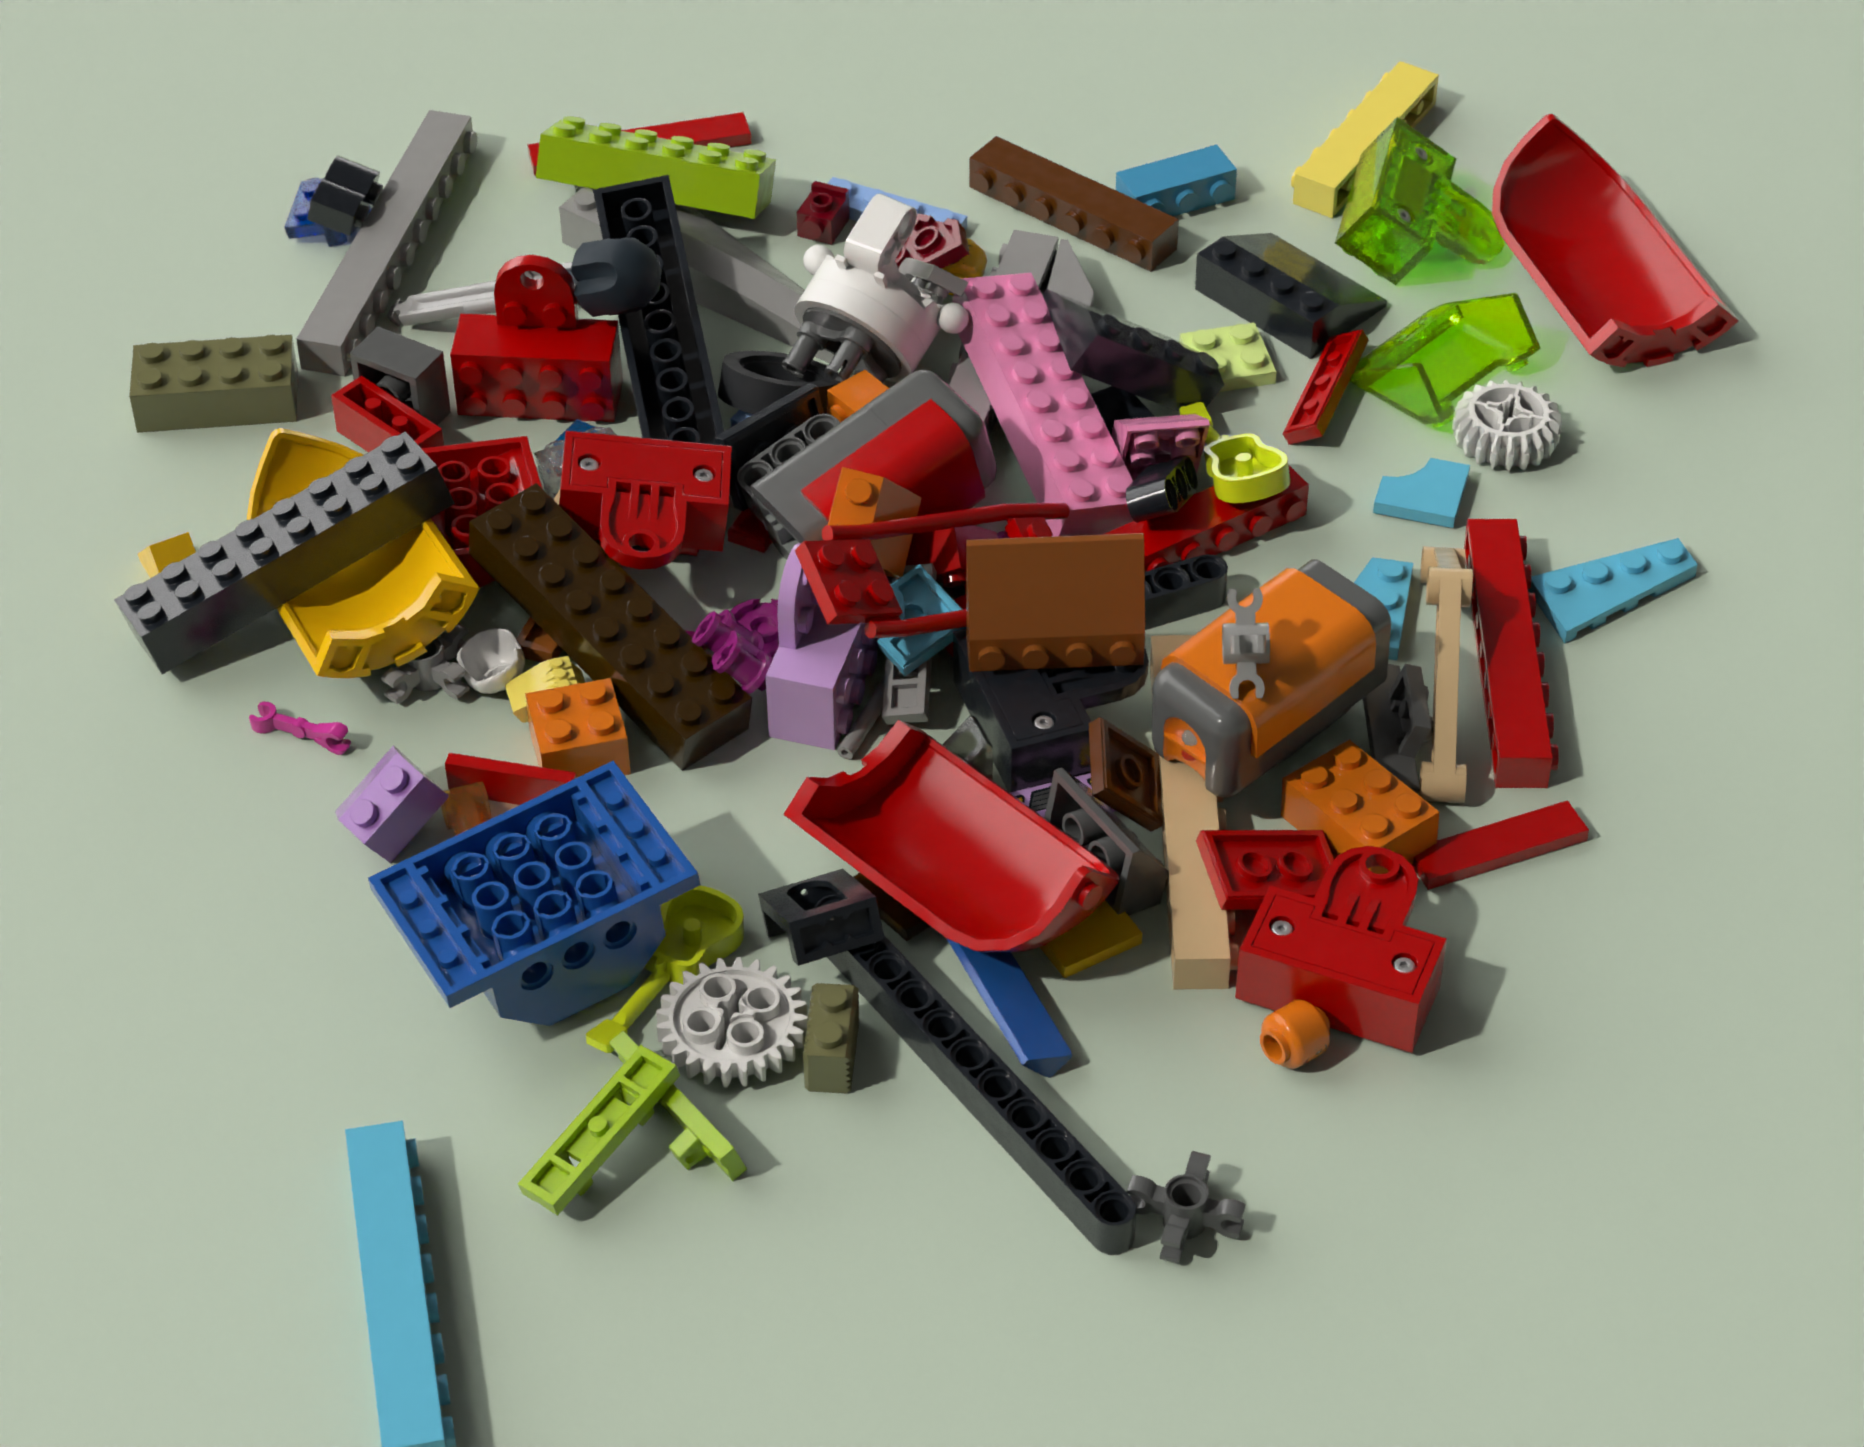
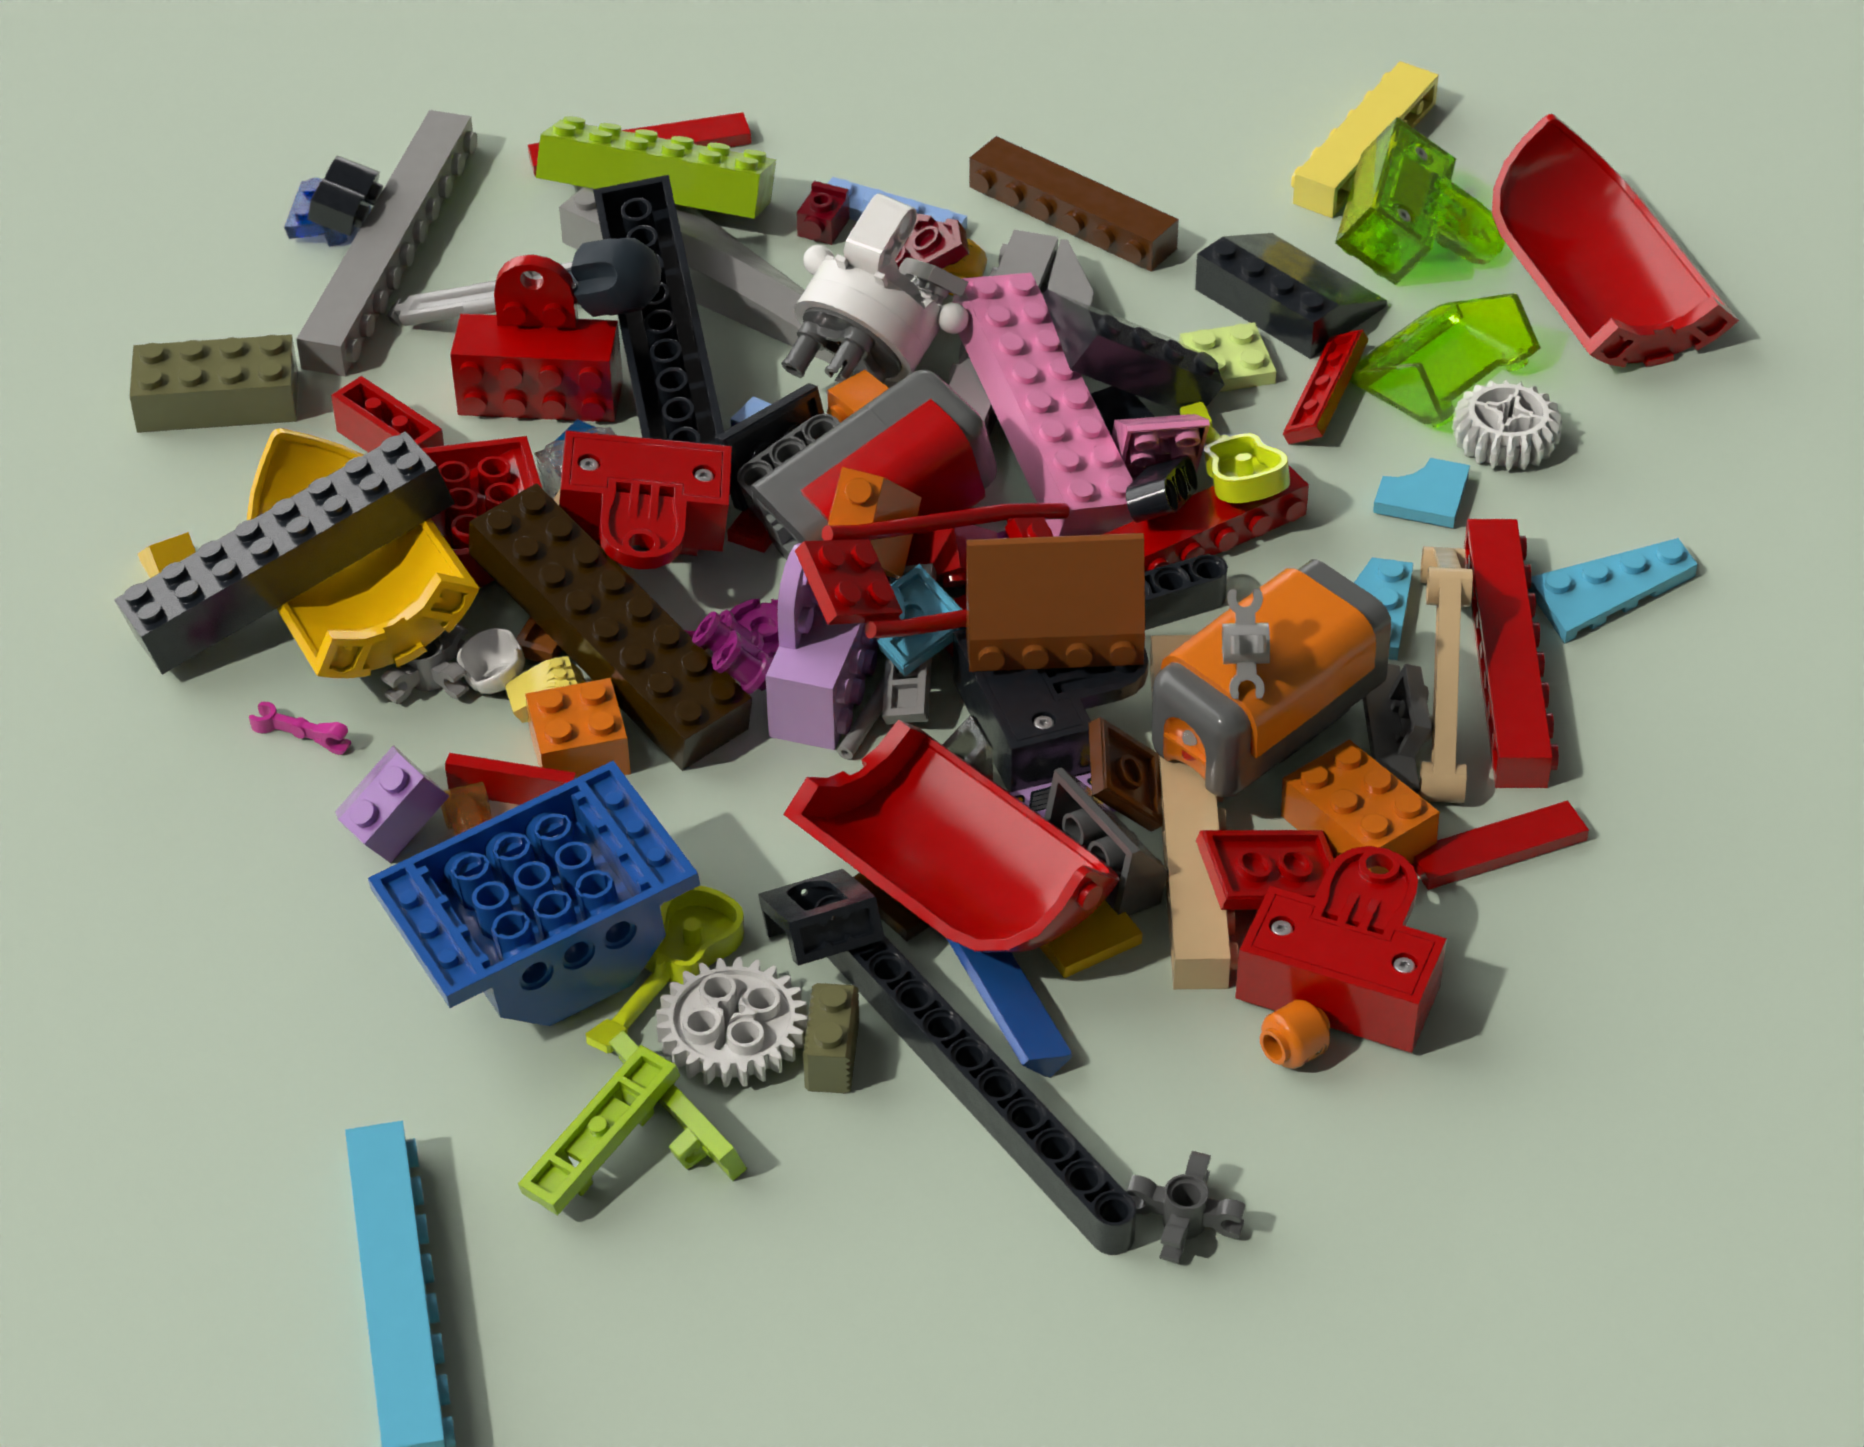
(406, 371): dark grey brick -> none
(757, 380): black tyre -> none
(1181, 181): dark azure brick -> none

